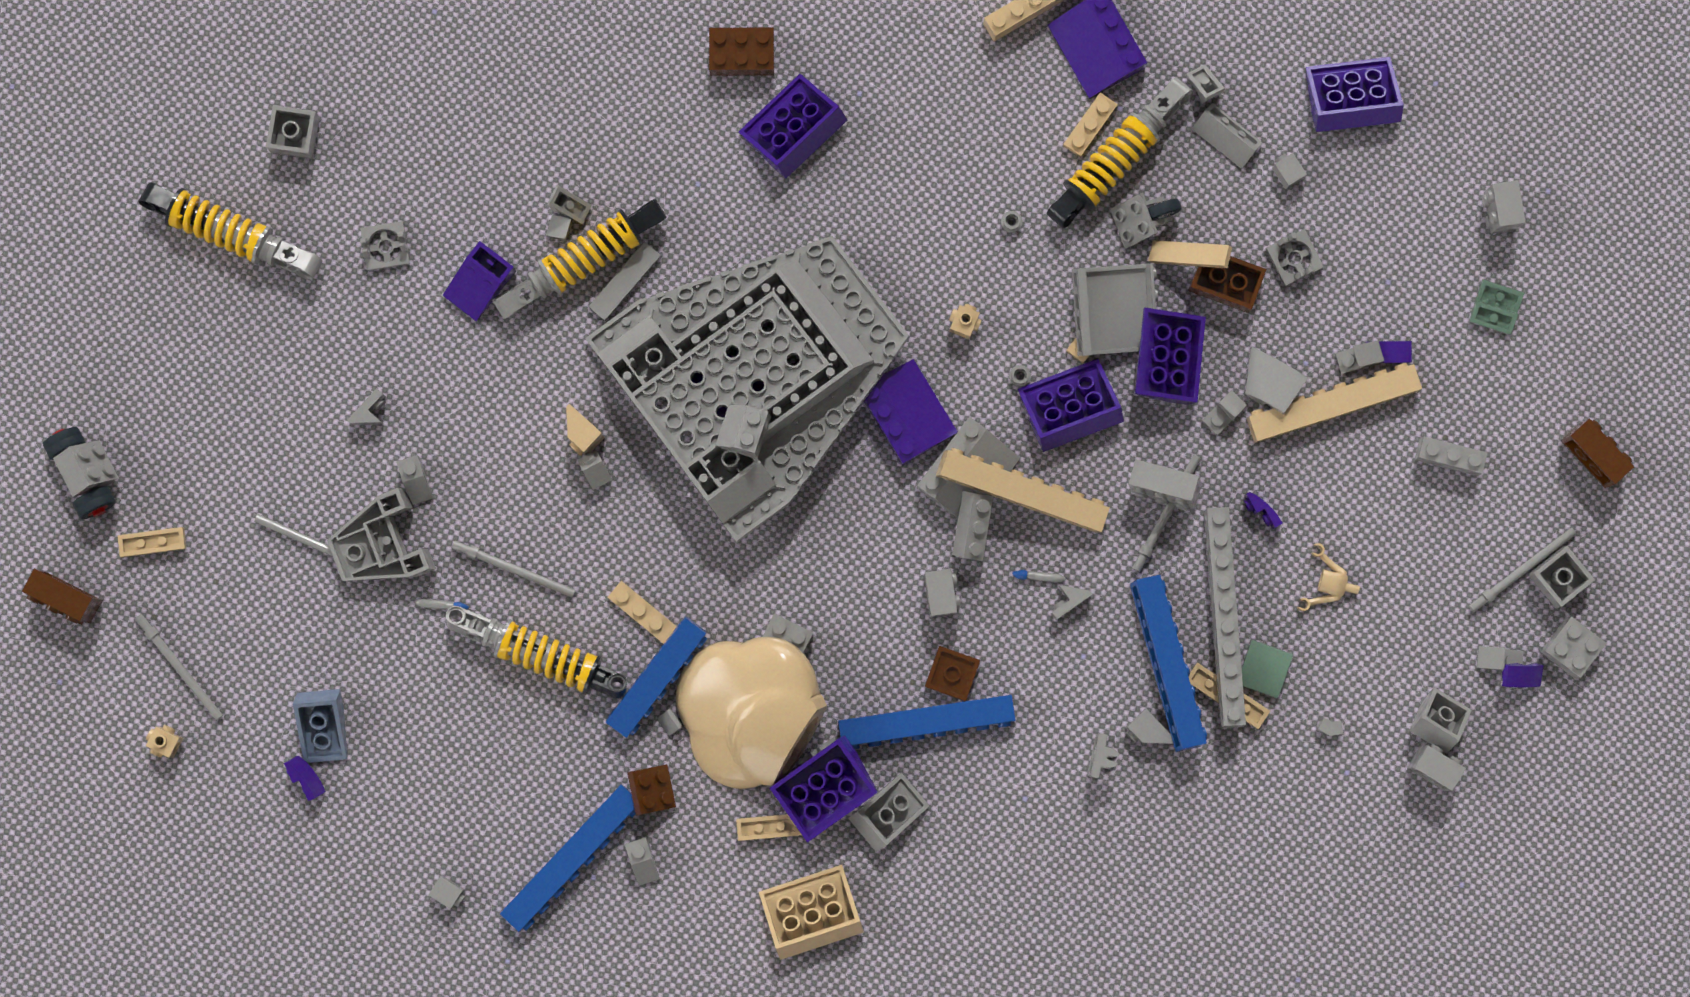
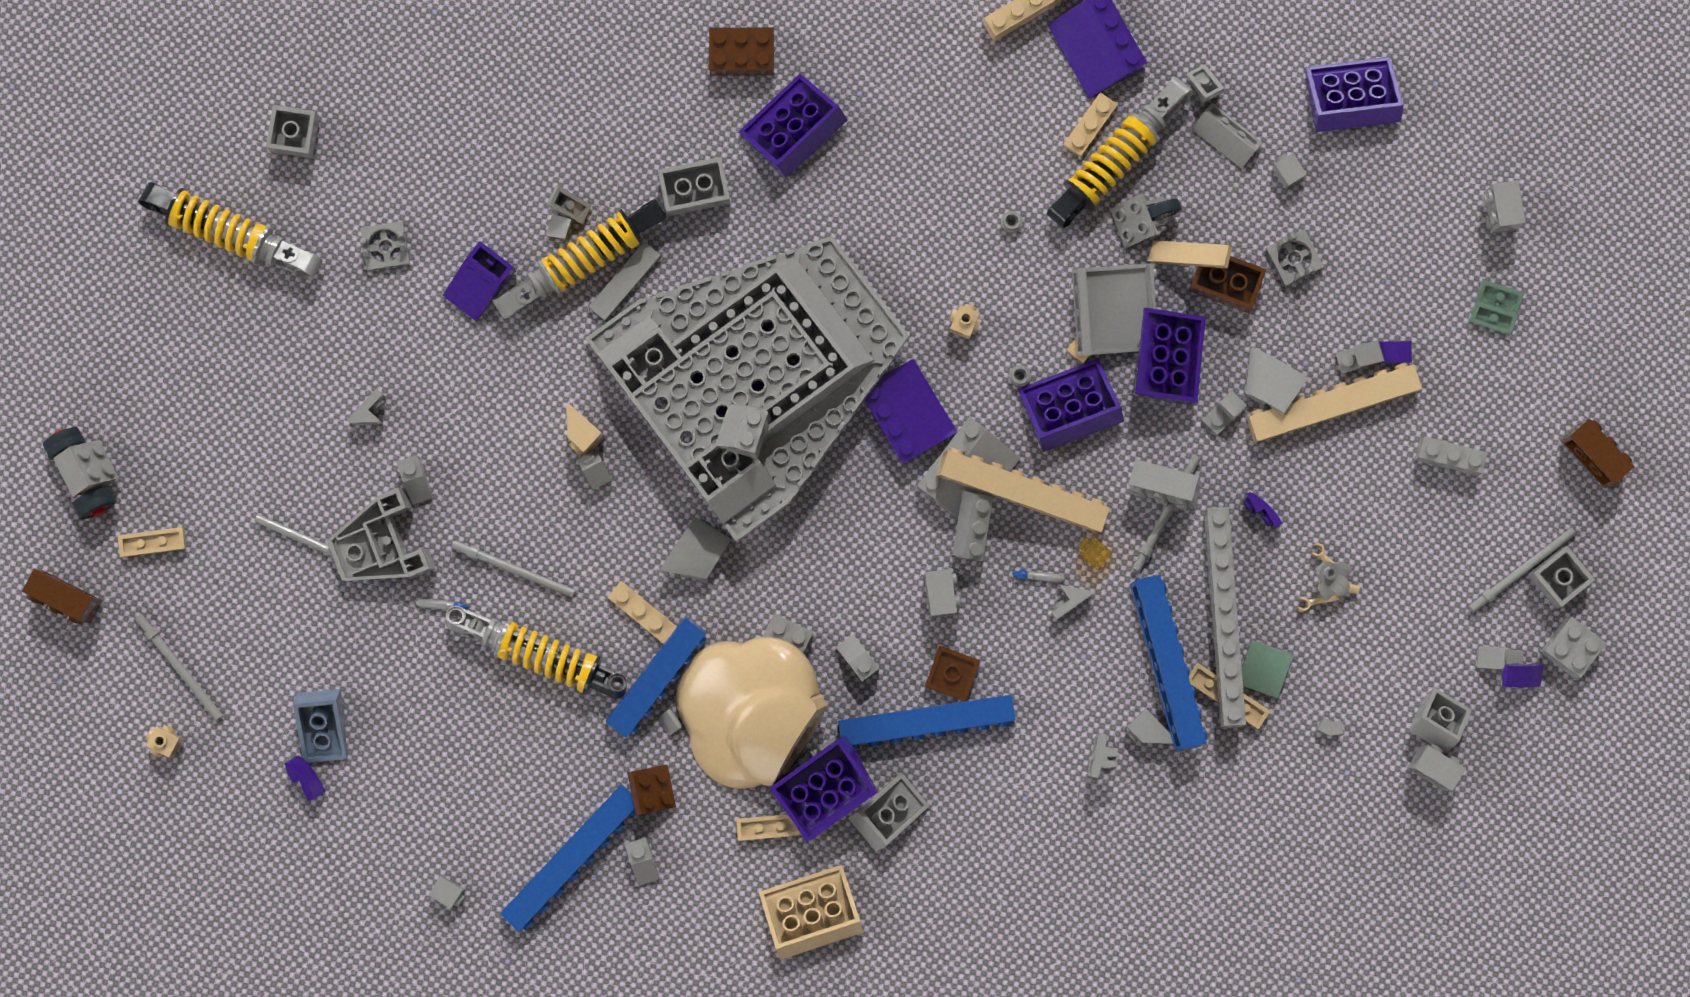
(694, 186): none -> light grey brick
(696, 552): none -> light grey slope
(857, 658): none -> light grey slope
(1094, 552): none -> clear yellow brick
(1333, 579): none -> light grey plate

